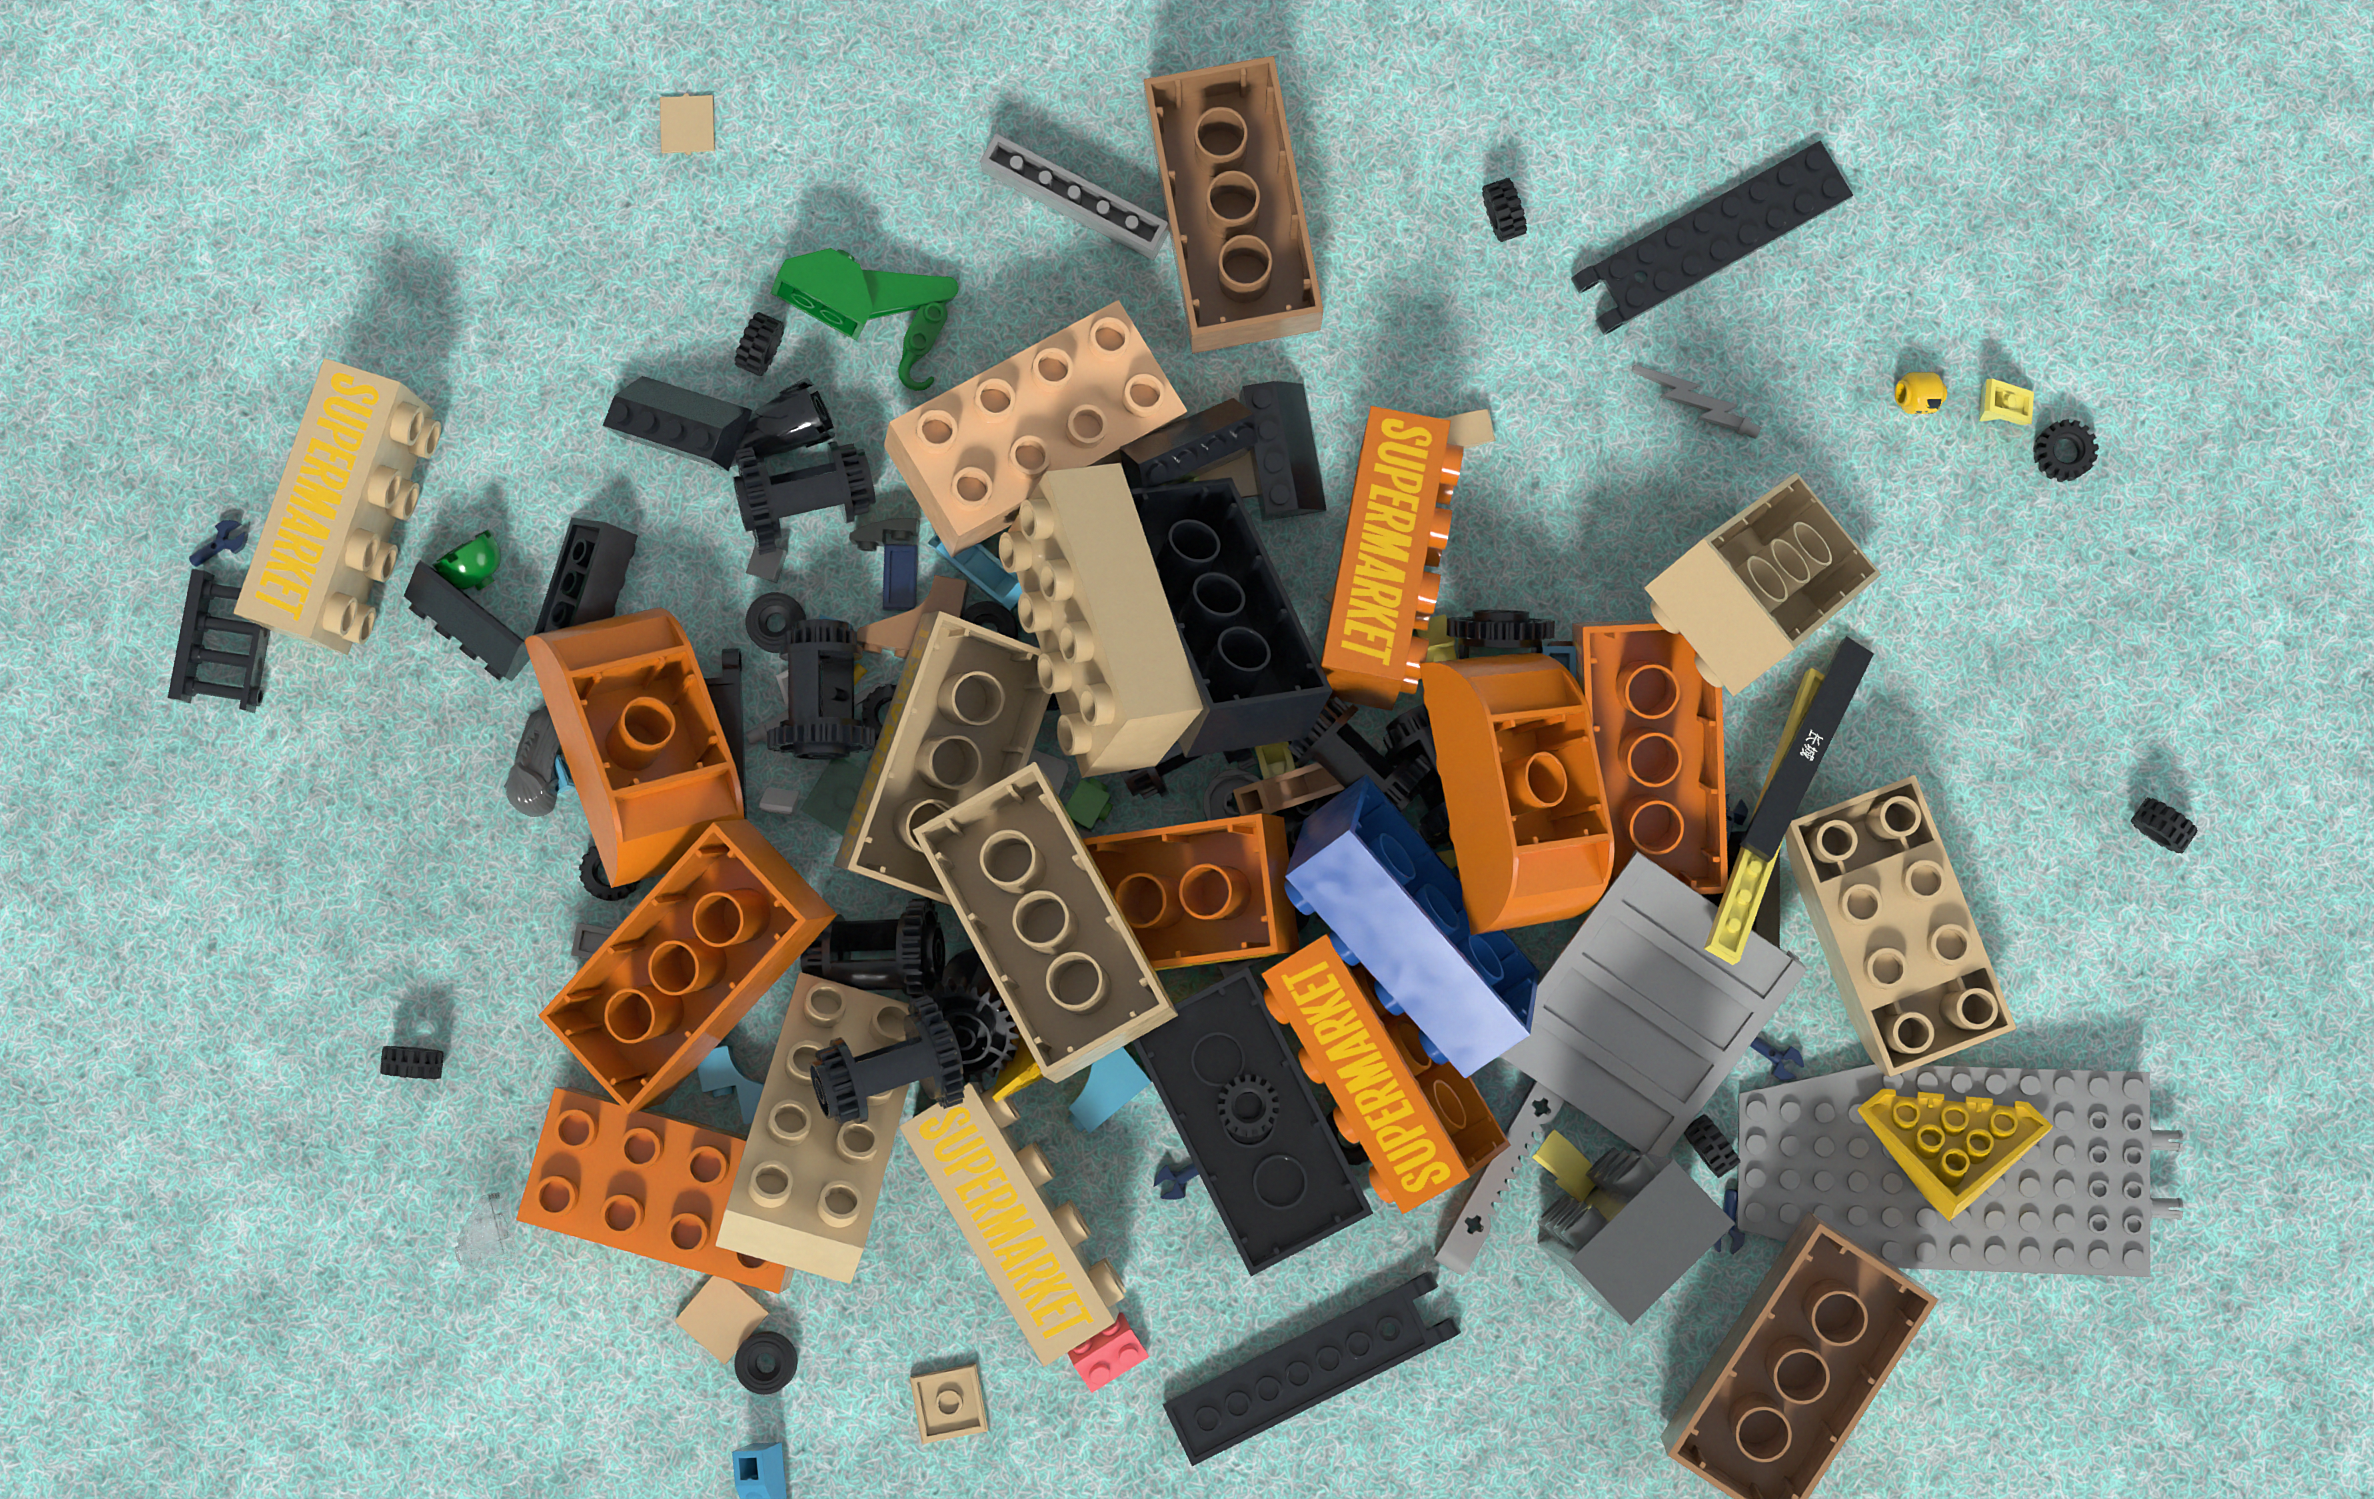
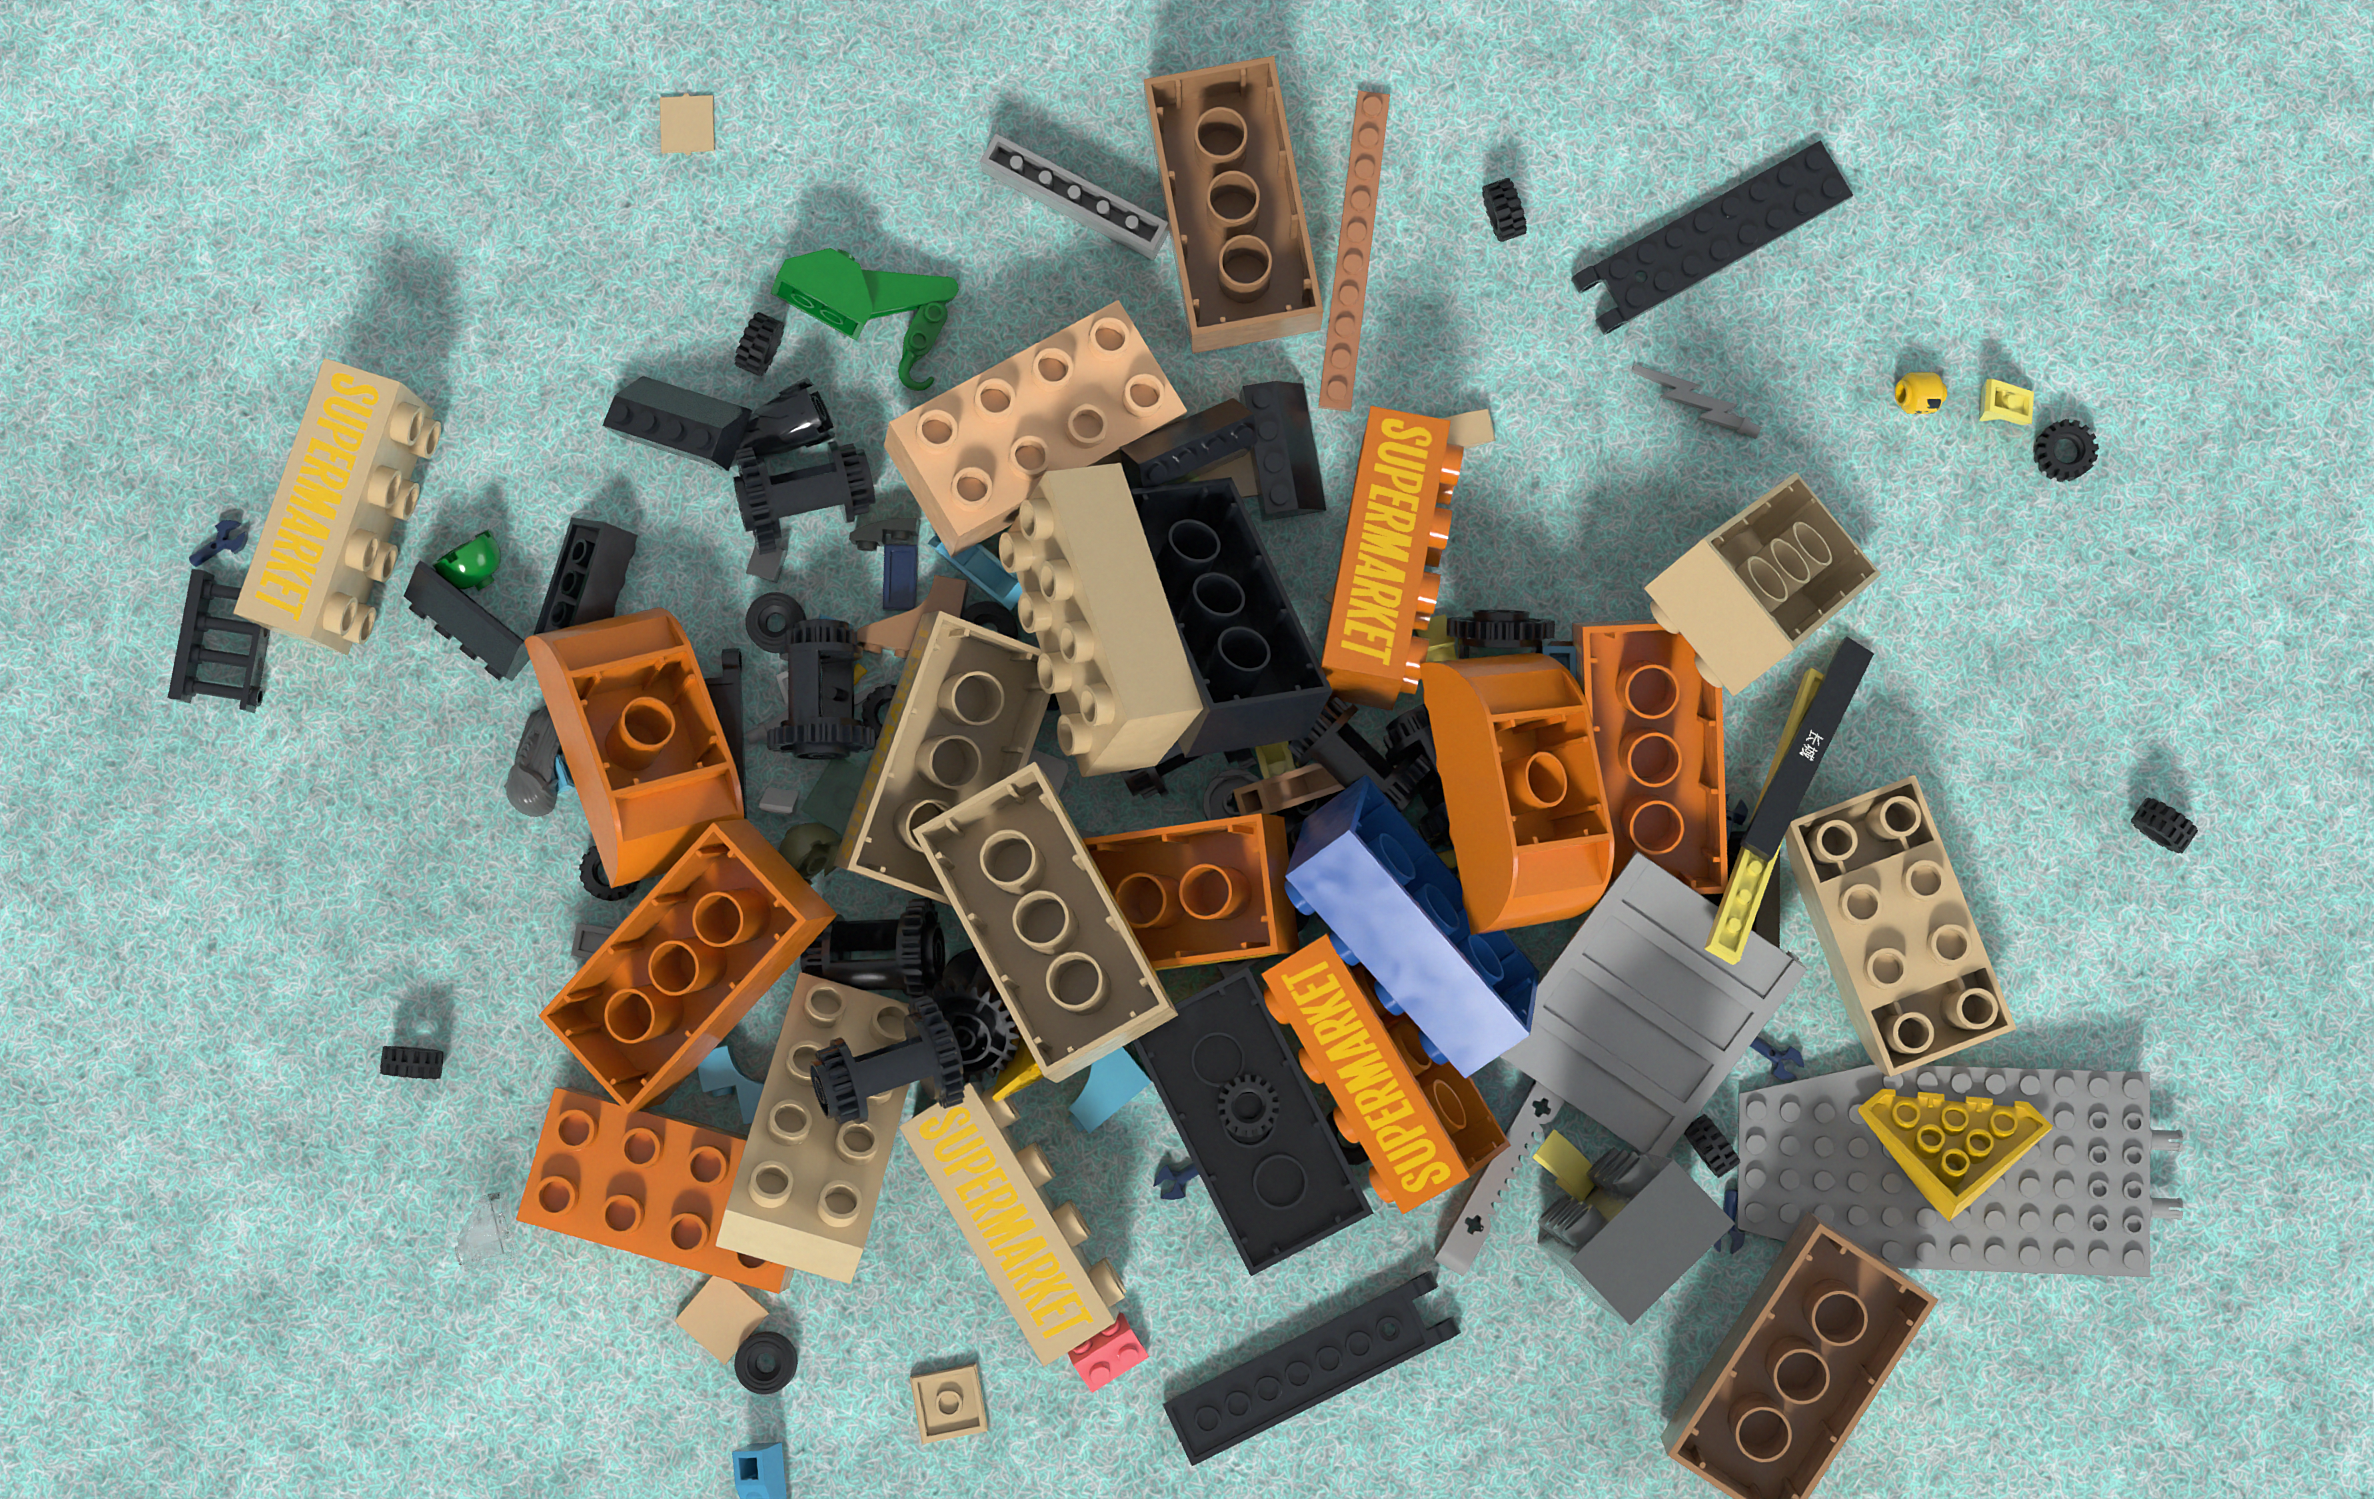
(810, 849): none -> olive cylinder
(1089, 803): bright green brick -> none
(1354, 251): none -> nougat plate

